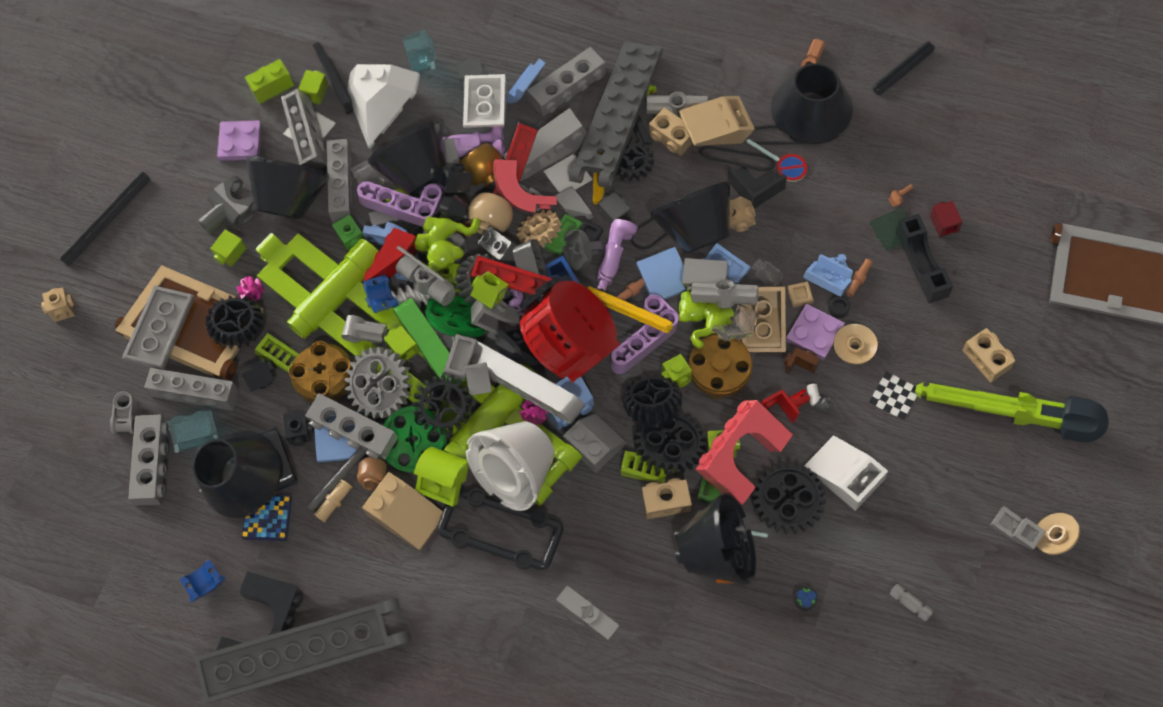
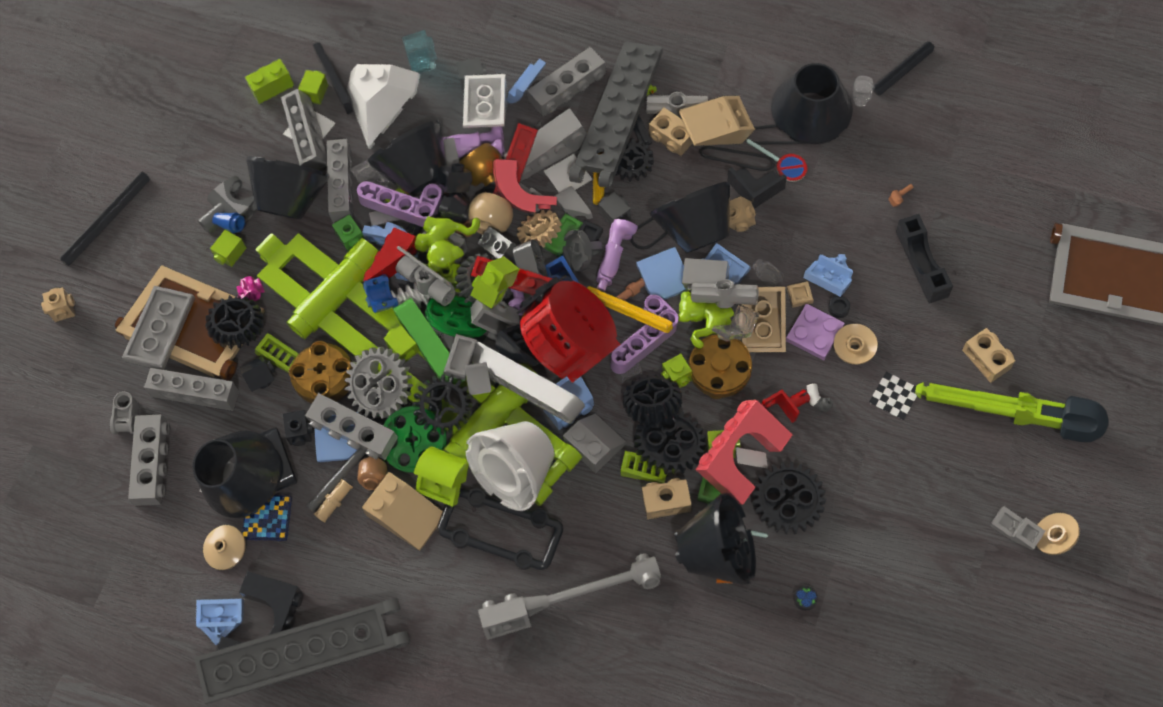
(192, 430): clear light blue brick -> none
(202, 581): blue piece -> none
(219, 617): none -> light blue slope
(230, 221): none -> blue cone
(232, 549): none -> tan dish
(239, 140): lavender plate -> none
(359, 329): light grey piece -> none
(500, 274): none -> lime brick
(515, 611): none -> light grey bar
(533, 413): dark pink gear -> none
(587, 612): light grey piece -> none
(751, 457): none -> white sticker
(803, 359): reddish brown bracket -> none
(814, 53): nougat bar -> none
(847, 471): white slope -> none
(859, 278): nougat bar -> none
(862, 90): none -> clear arm
(886, 227): clear green piece -> none
(911, 602): light grey axle -> none
(946, 218): dark red brick -> none

